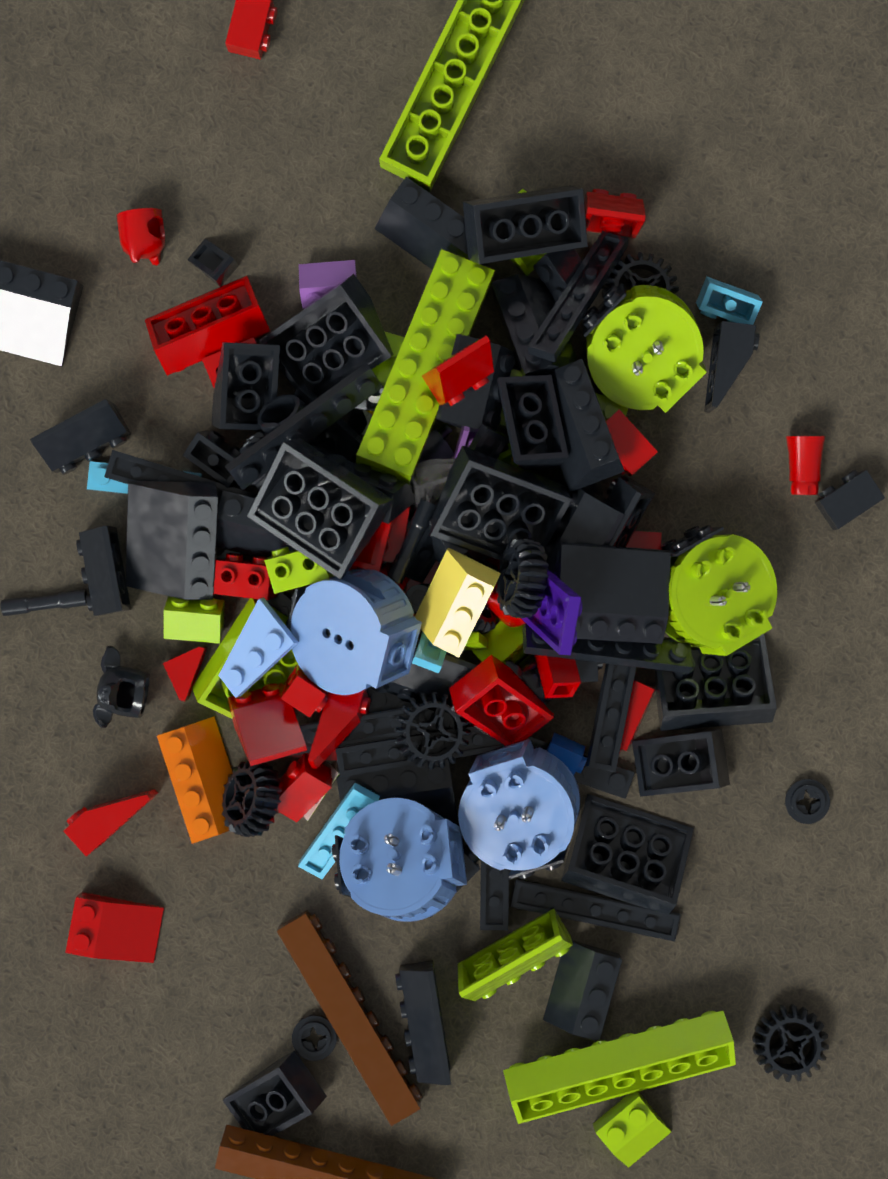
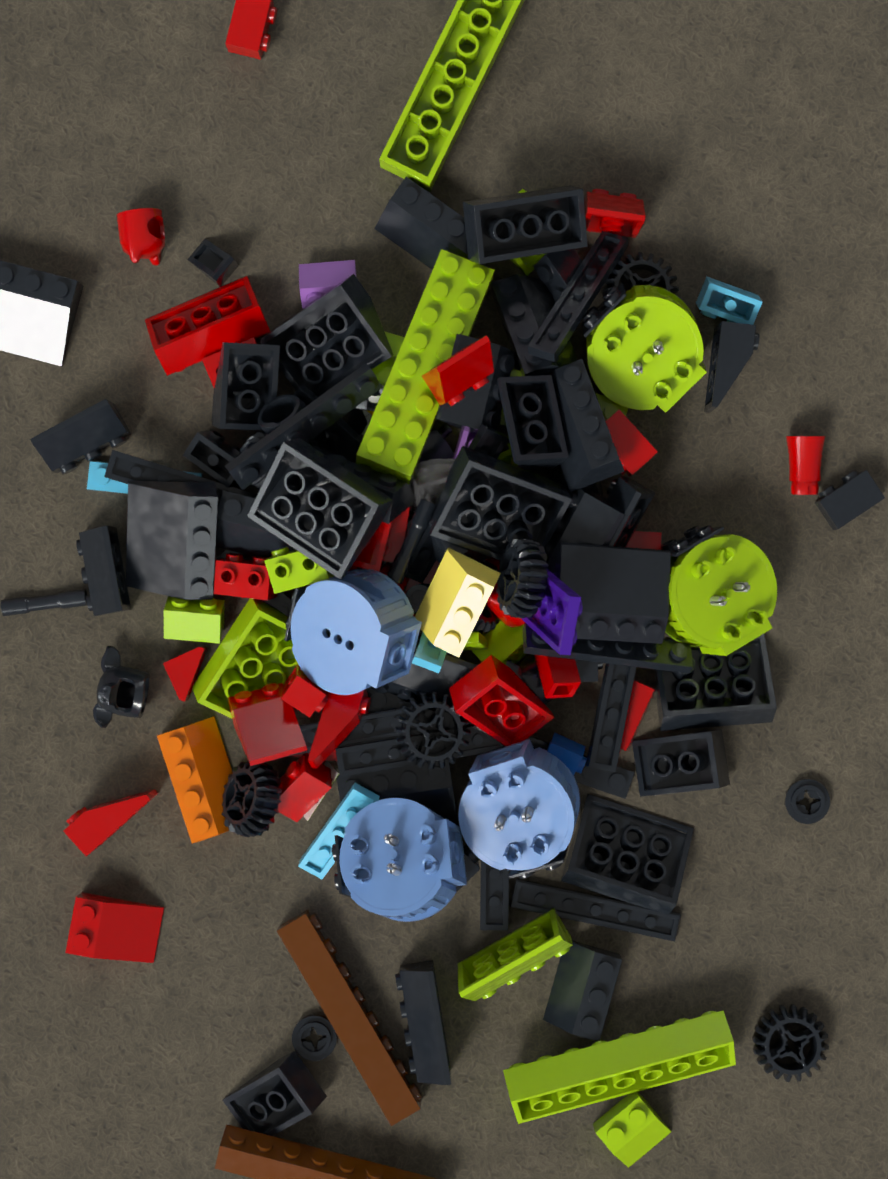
(257, 649): light blue wing -> none

